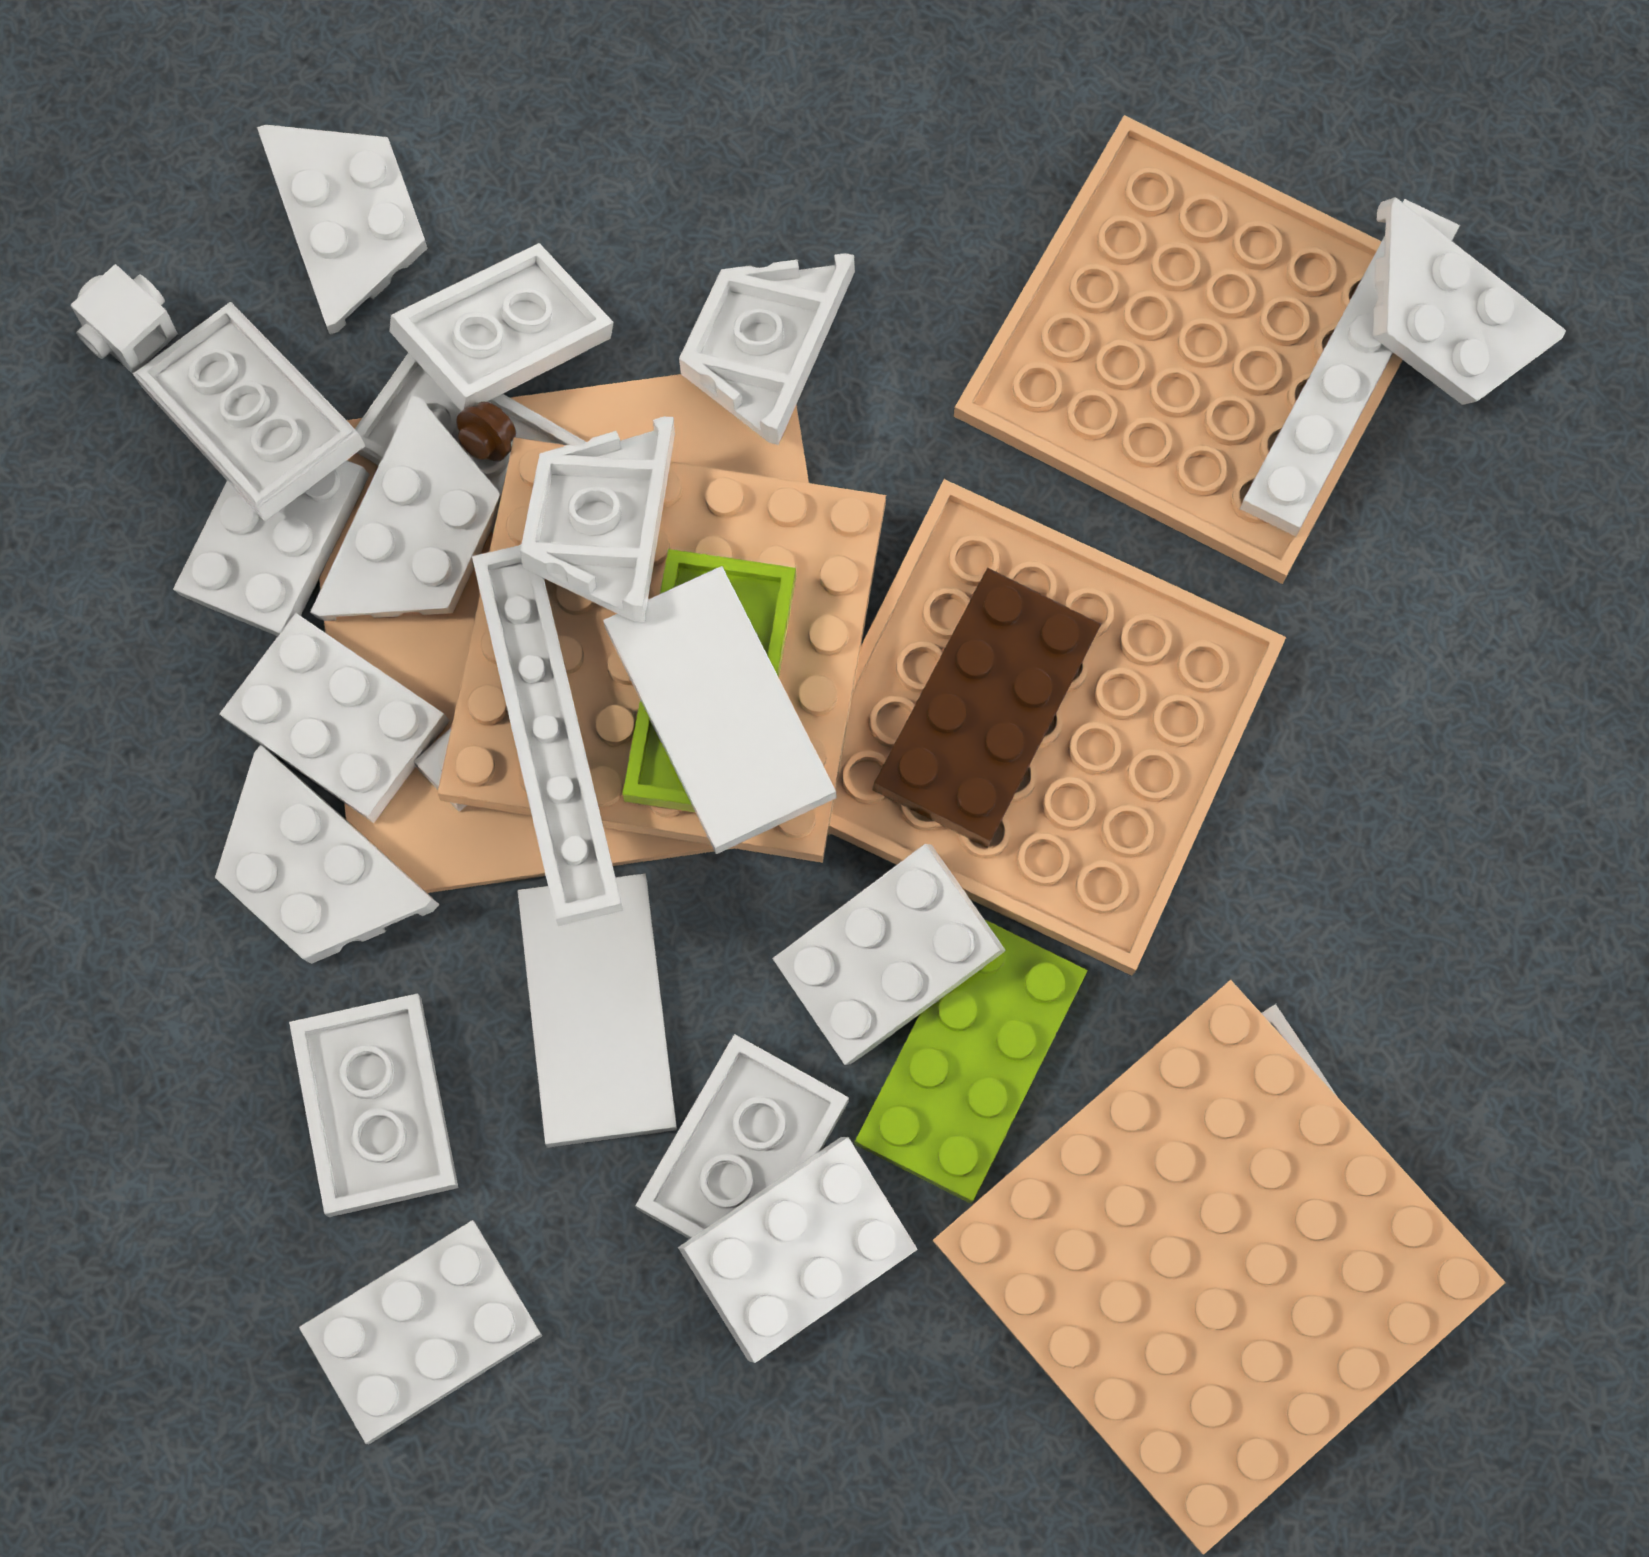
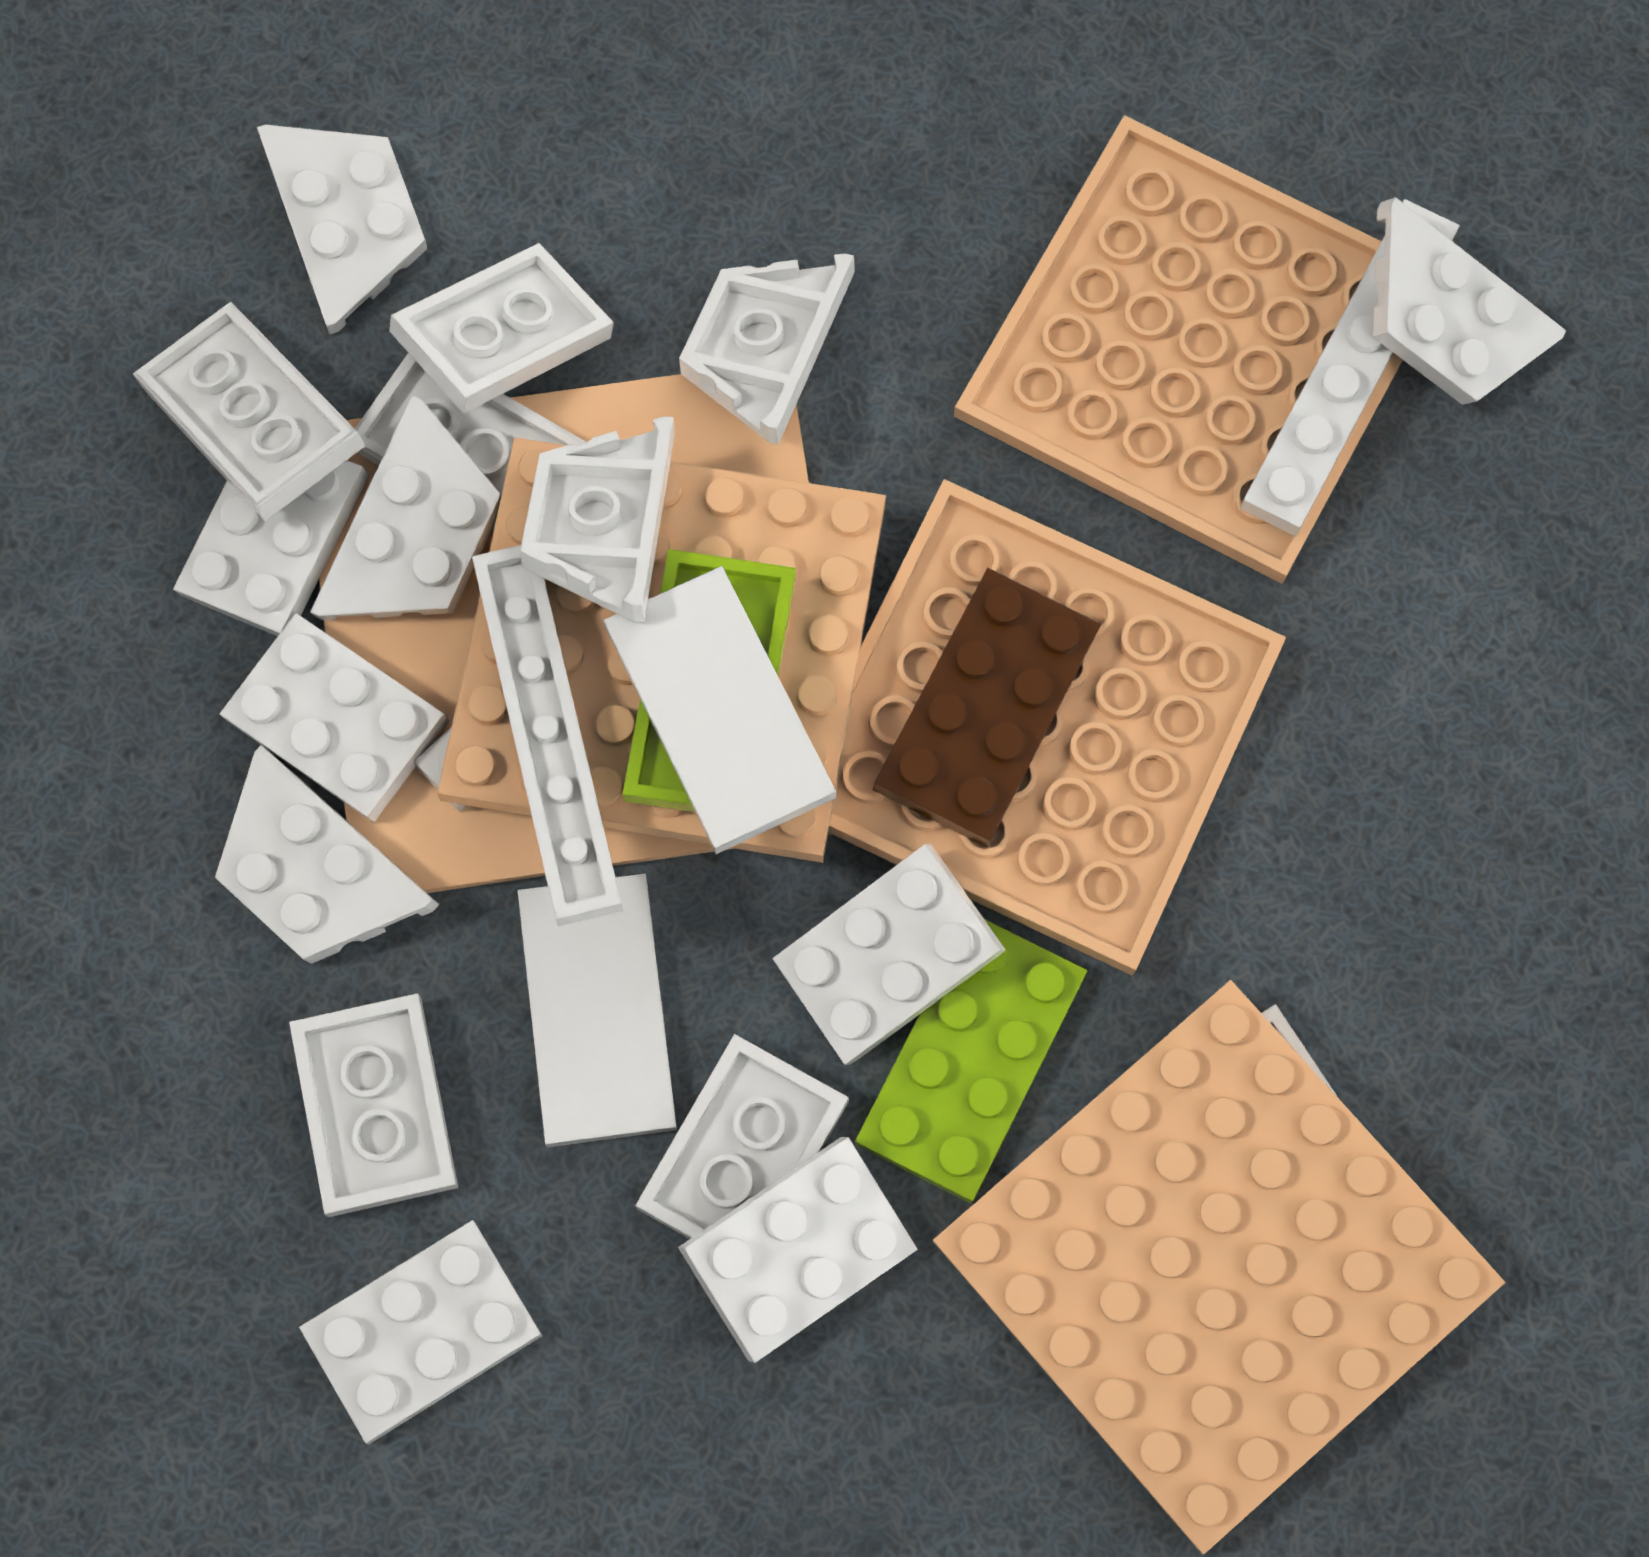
(123, 318): white brick -> none
(485, 431): reddish brown plate -> none

